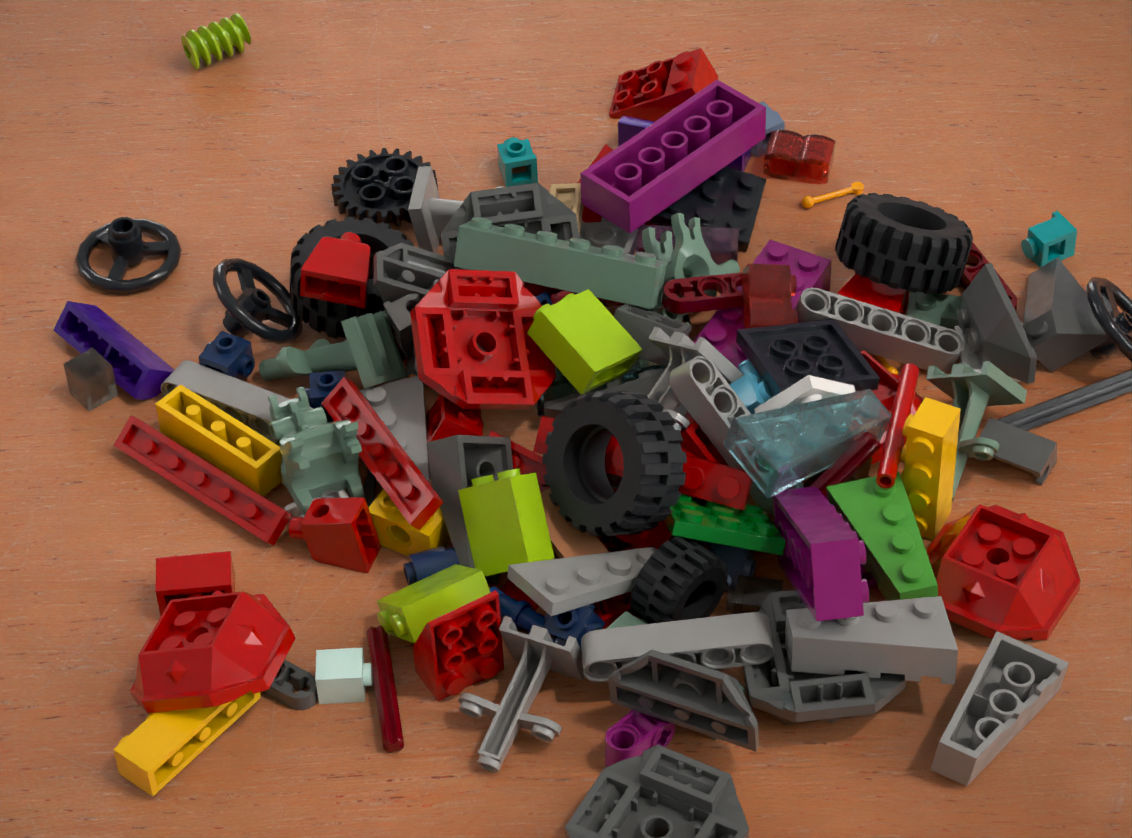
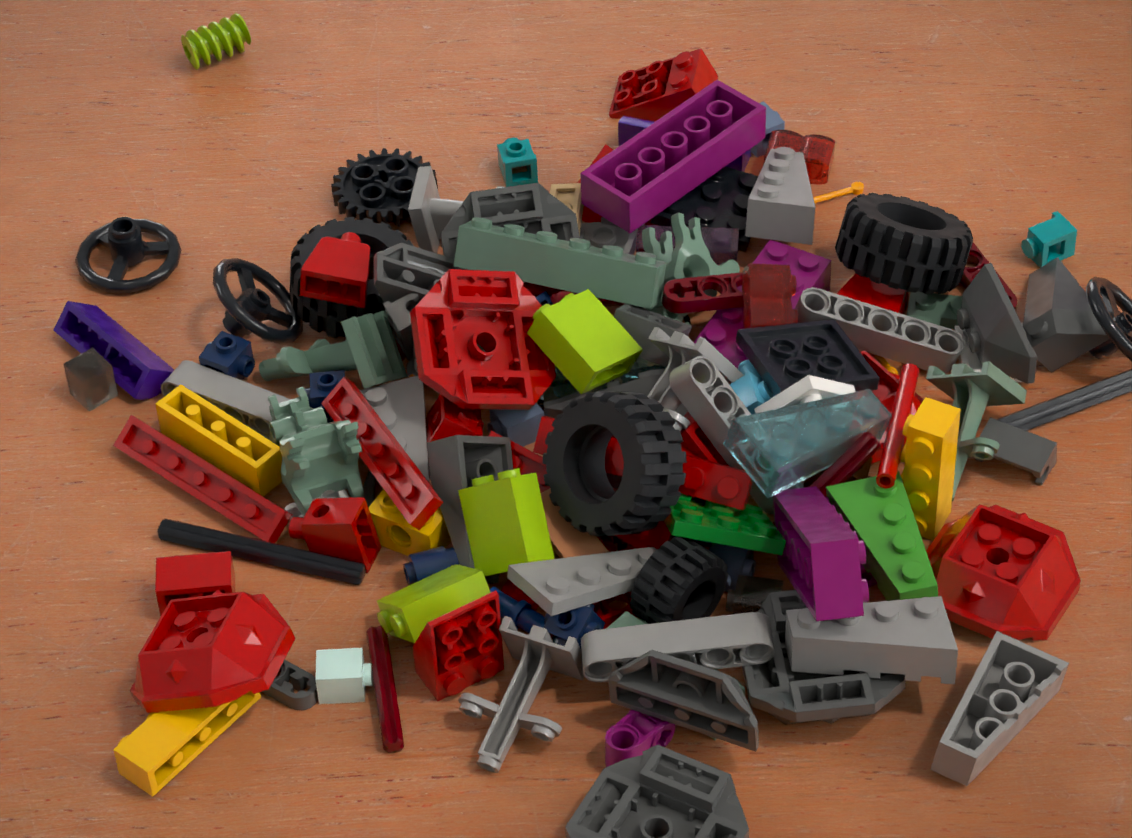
(262, 551): none -> black axle
(517, 424): none -> sand blue brick
(782, 200): none -> light grey wedge

